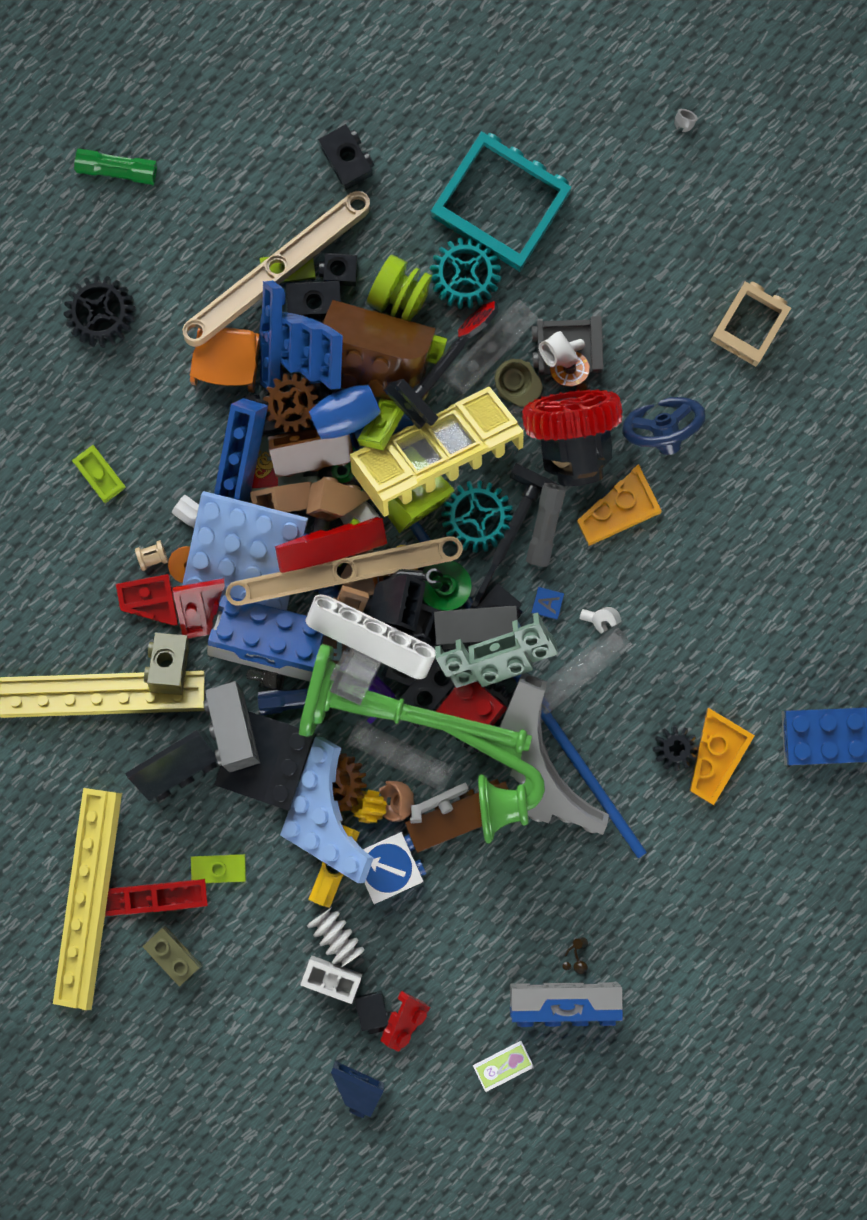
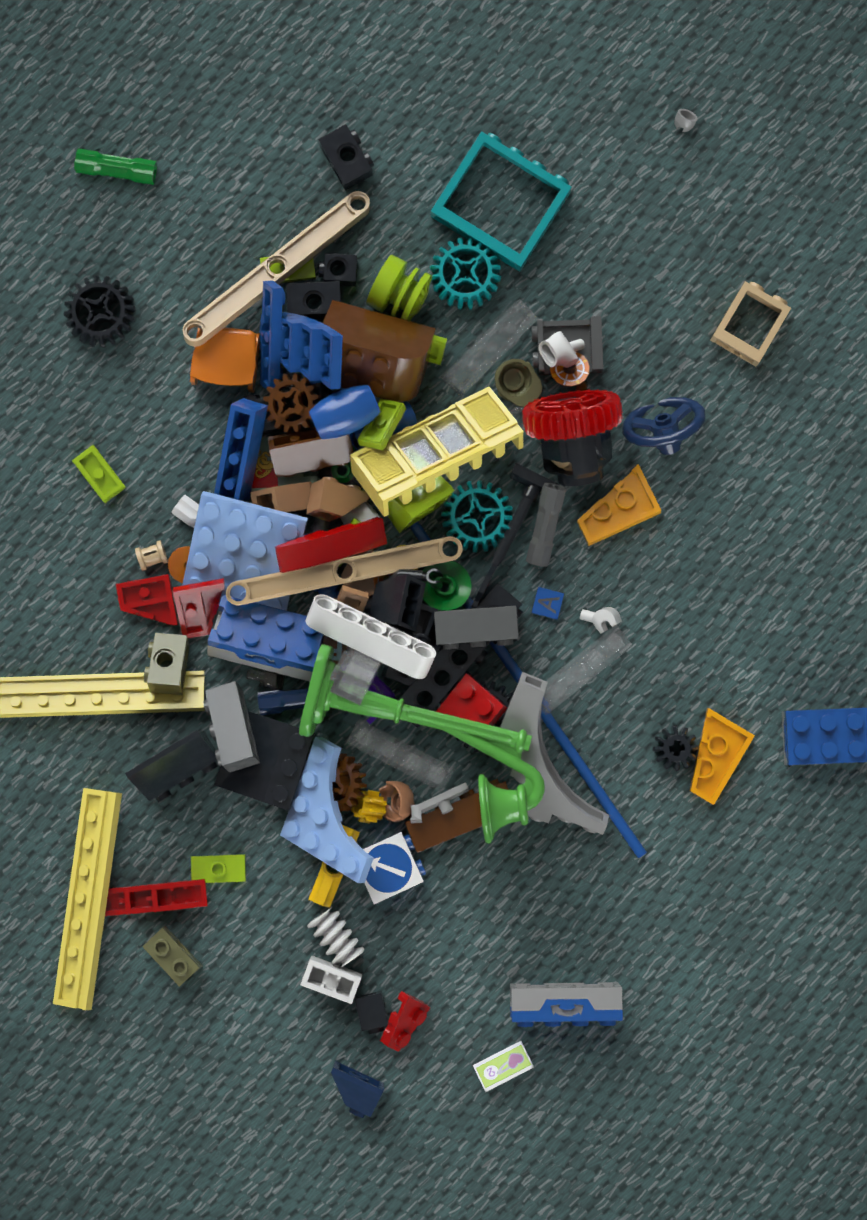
(412, 400): black piece -> none
(500, 656): sand green bracket -> none
(579, 967): dark brown piece -> none

